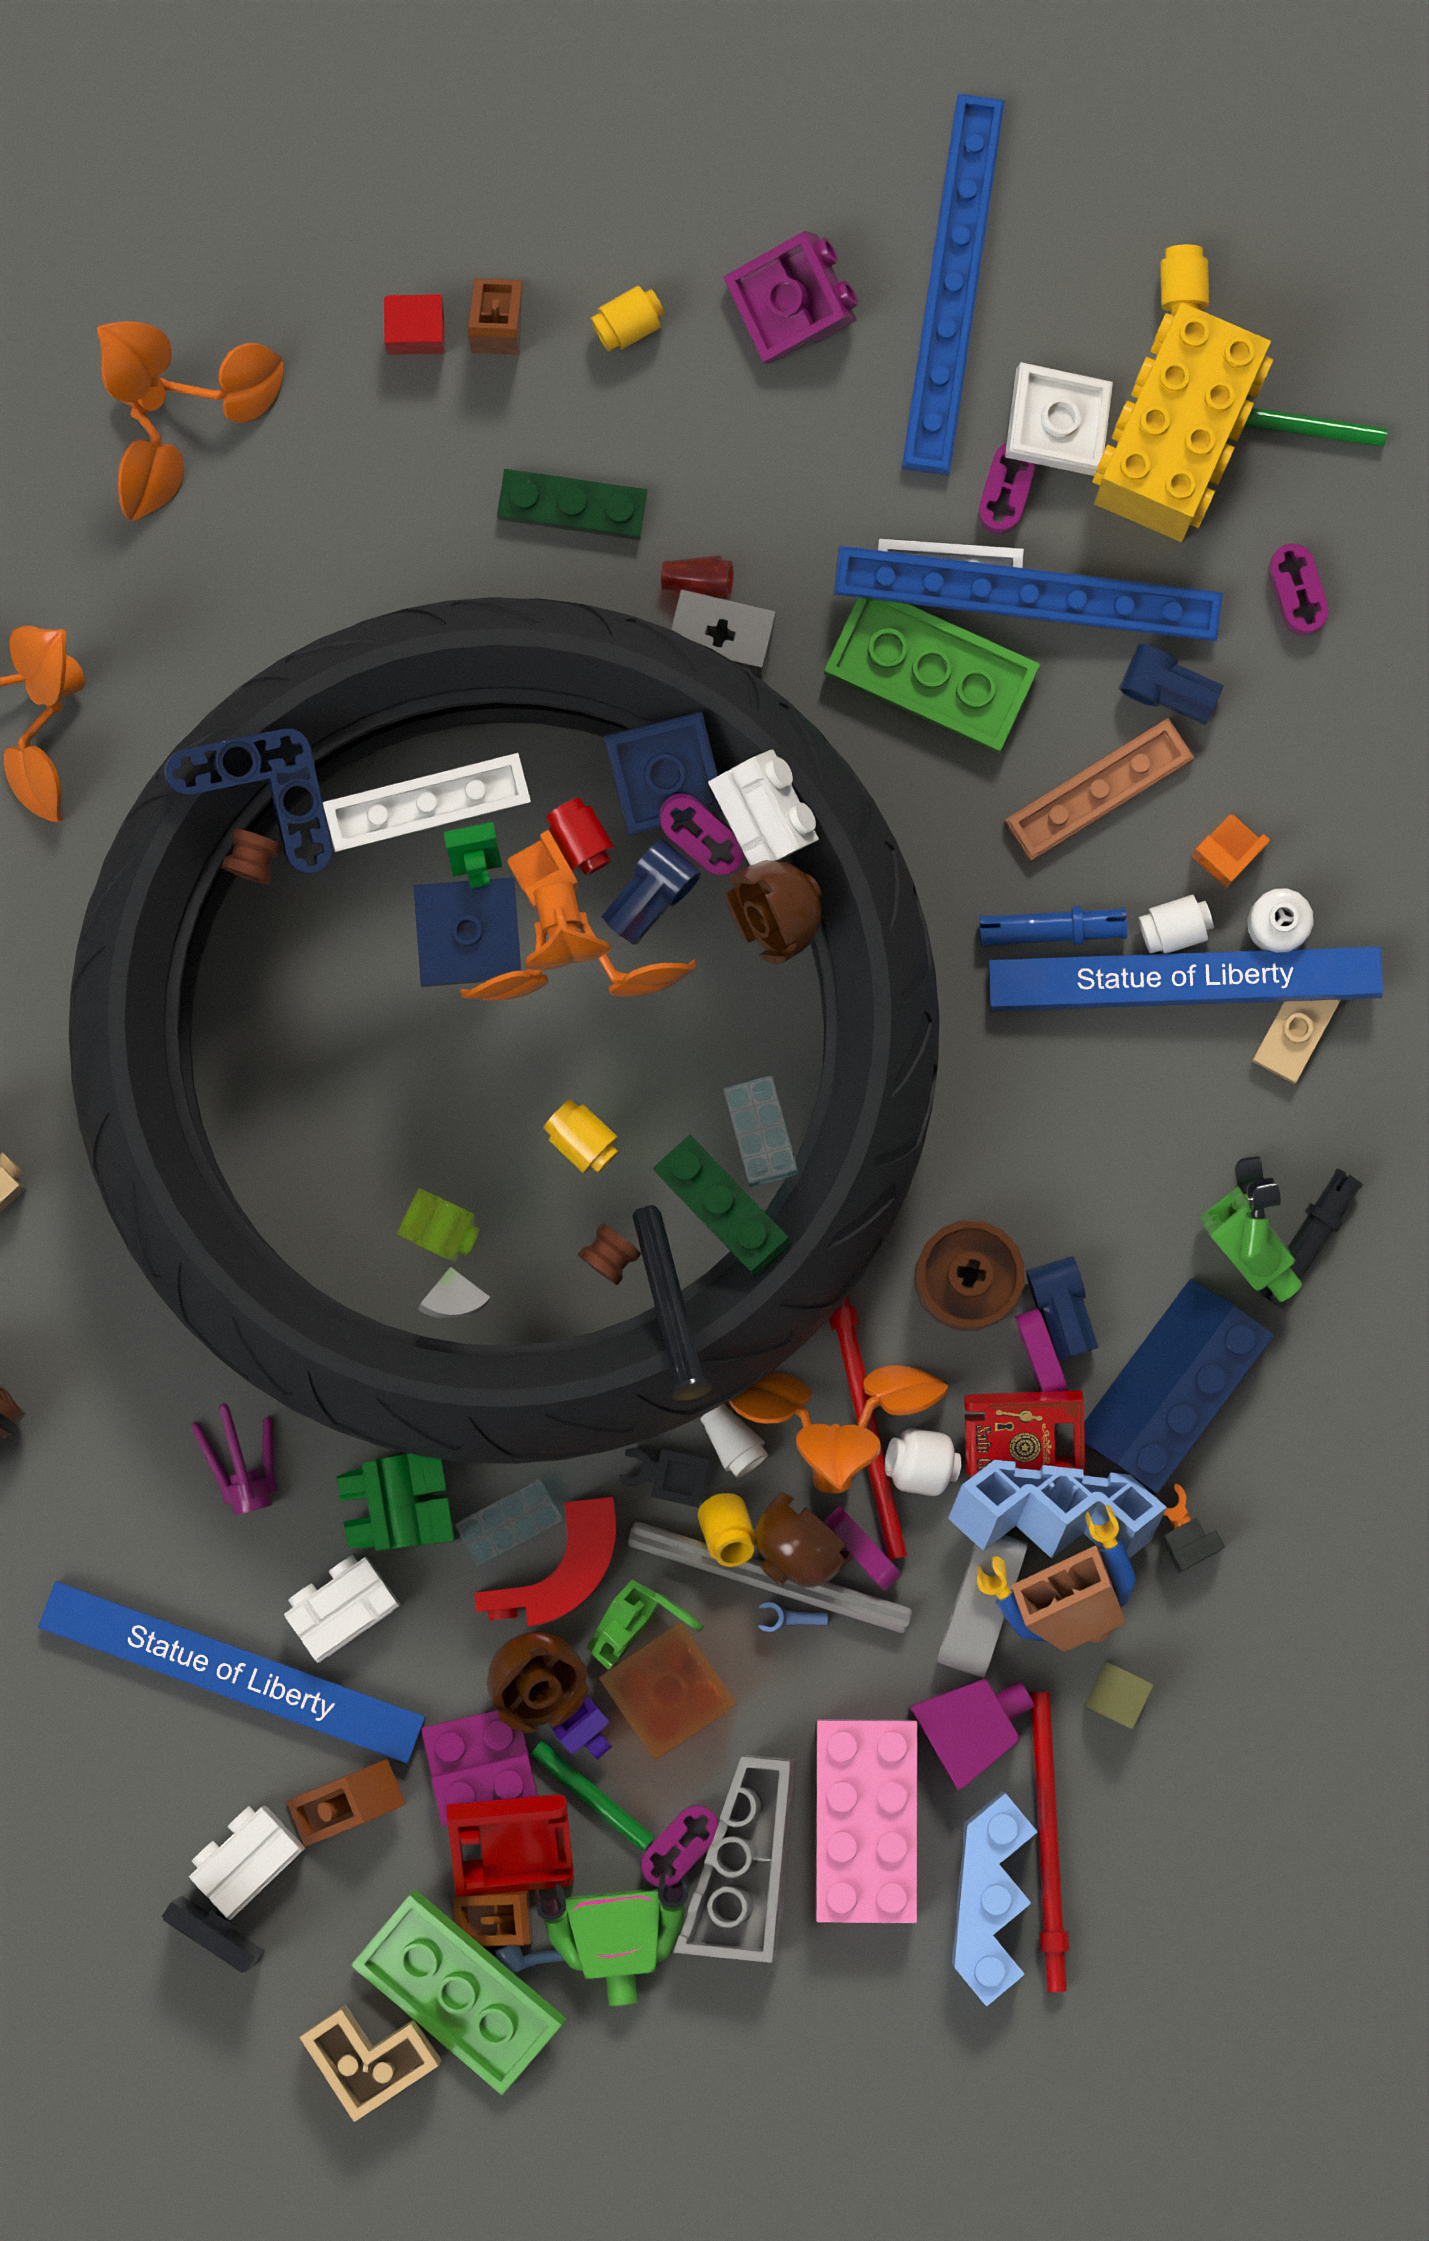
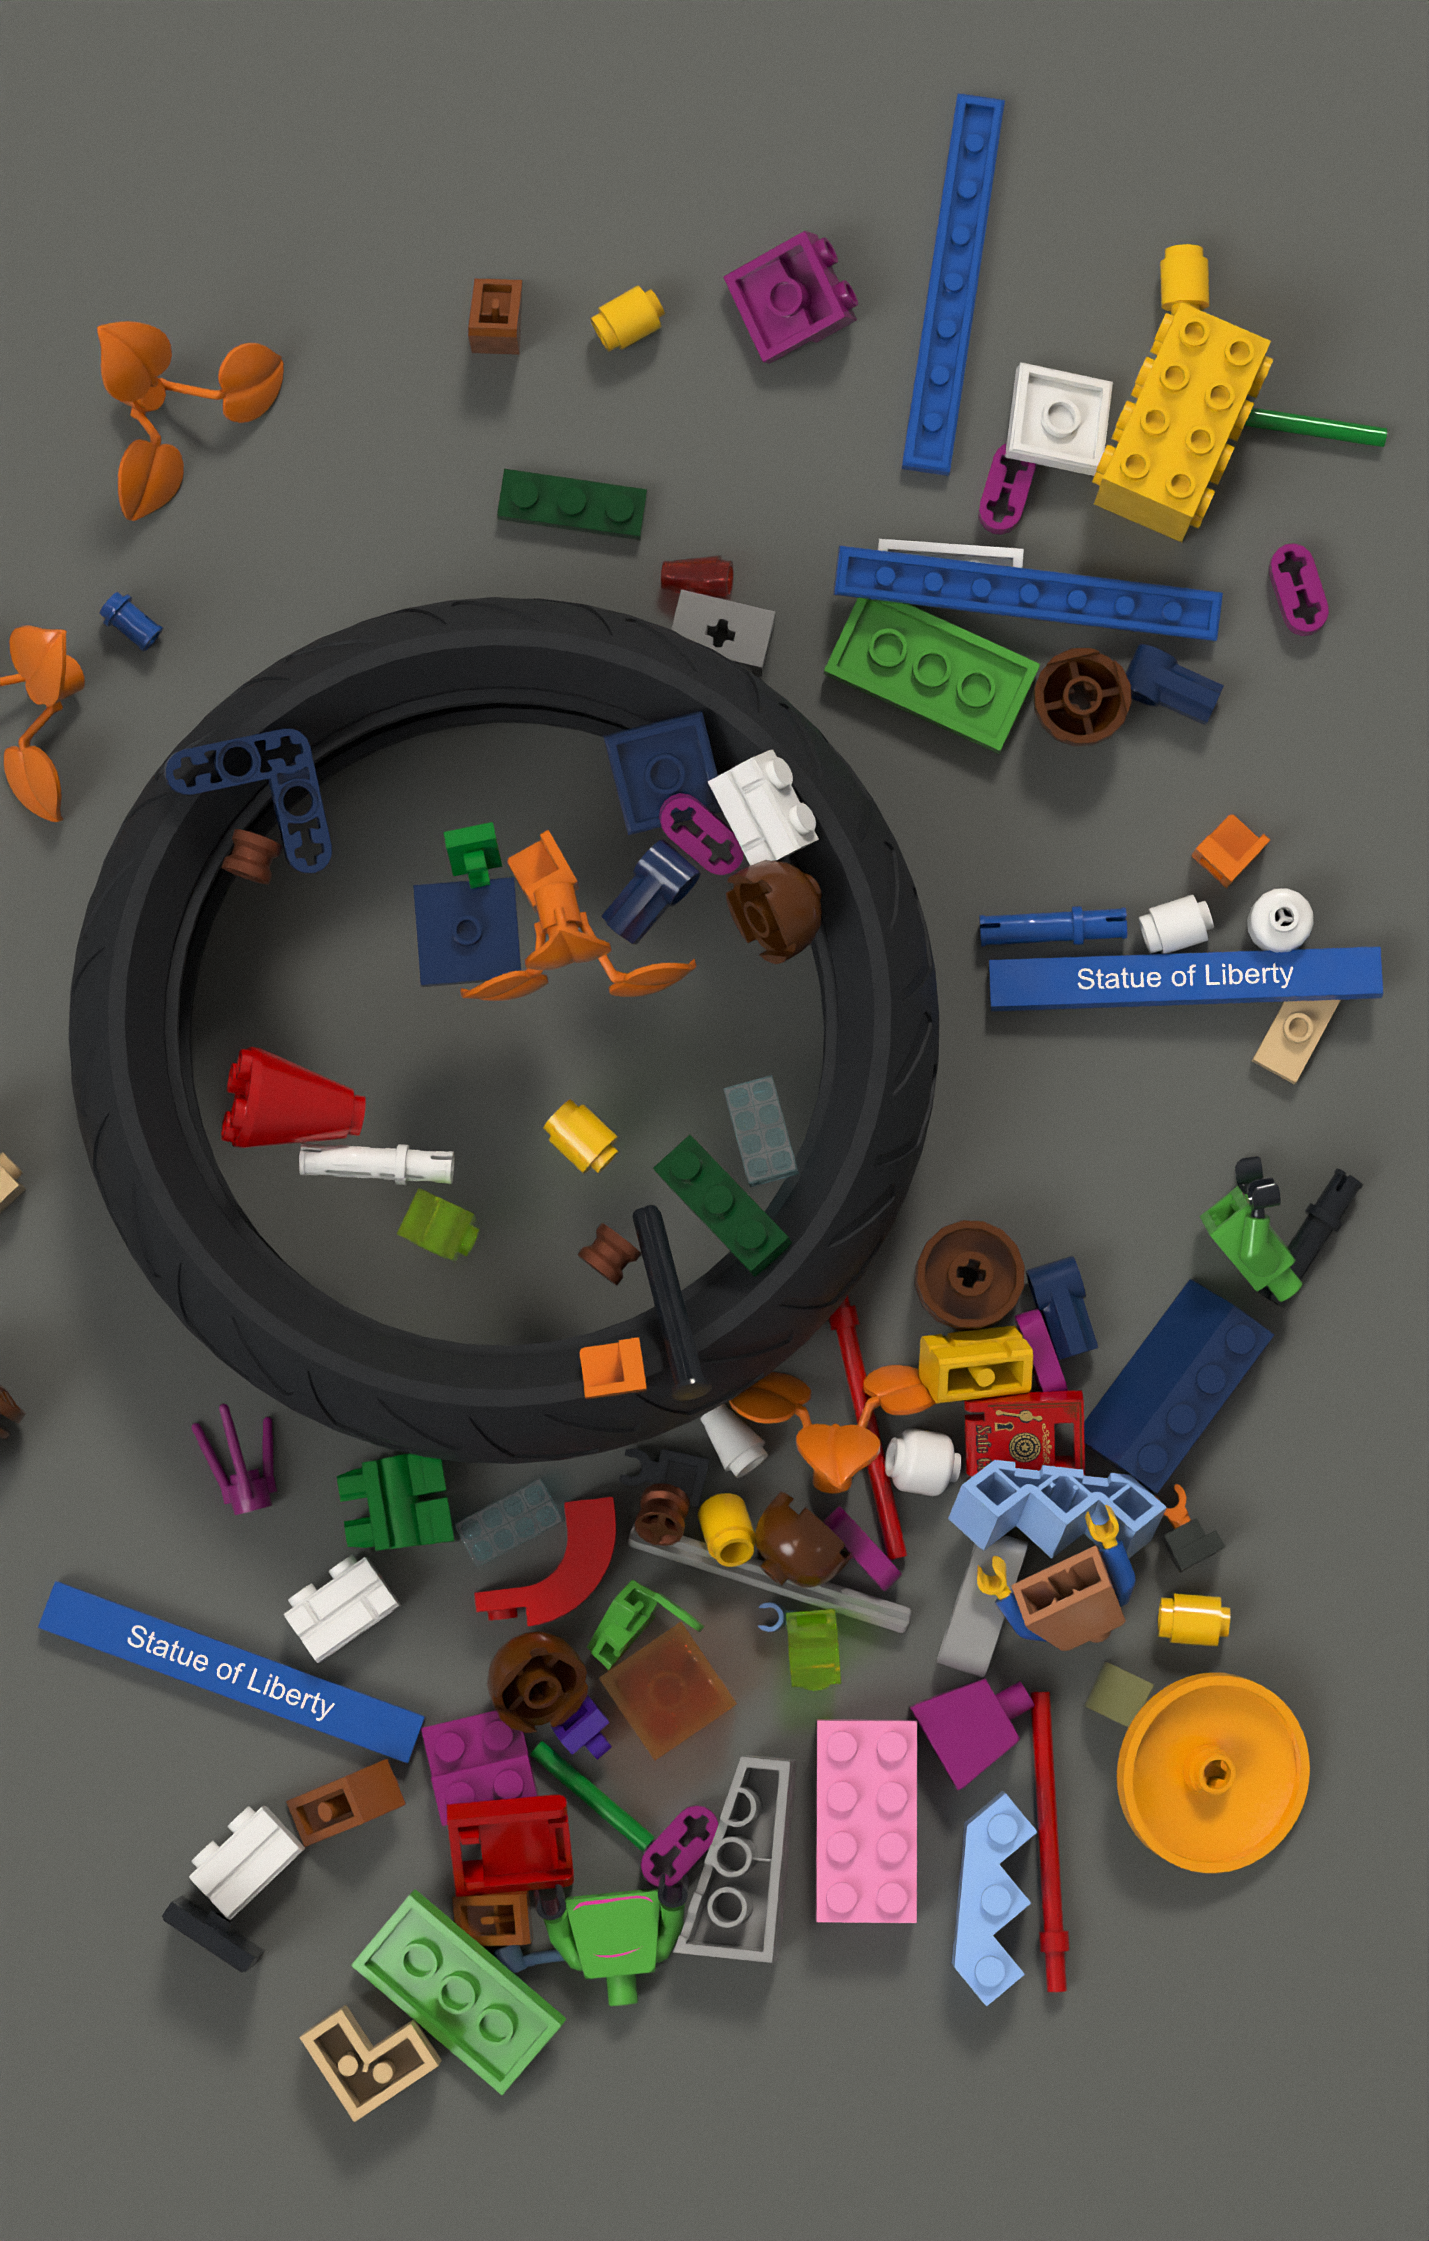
(130, 621): none -> blue pin
(286, 1103): none -> red cone
(381, 1163): none -> white pin
(414, 324): red panel -> none
(426, 802): white plate -> none
(453, 1297): light grey tile -> none
(580, 836): red brick -> none
(613, 1369): none -> orange panel
(662, 1514): none -> copper wheel
(813, 1649): none -> clear neon green brick
(975, 1364): none -> yellow brick
(1082, 697): none -> reddish brown cylinder
(1099, 790): nougat tile -> none
(1193, 1619): none -> yellow brick
(1213, 1772): none -> light orange dish

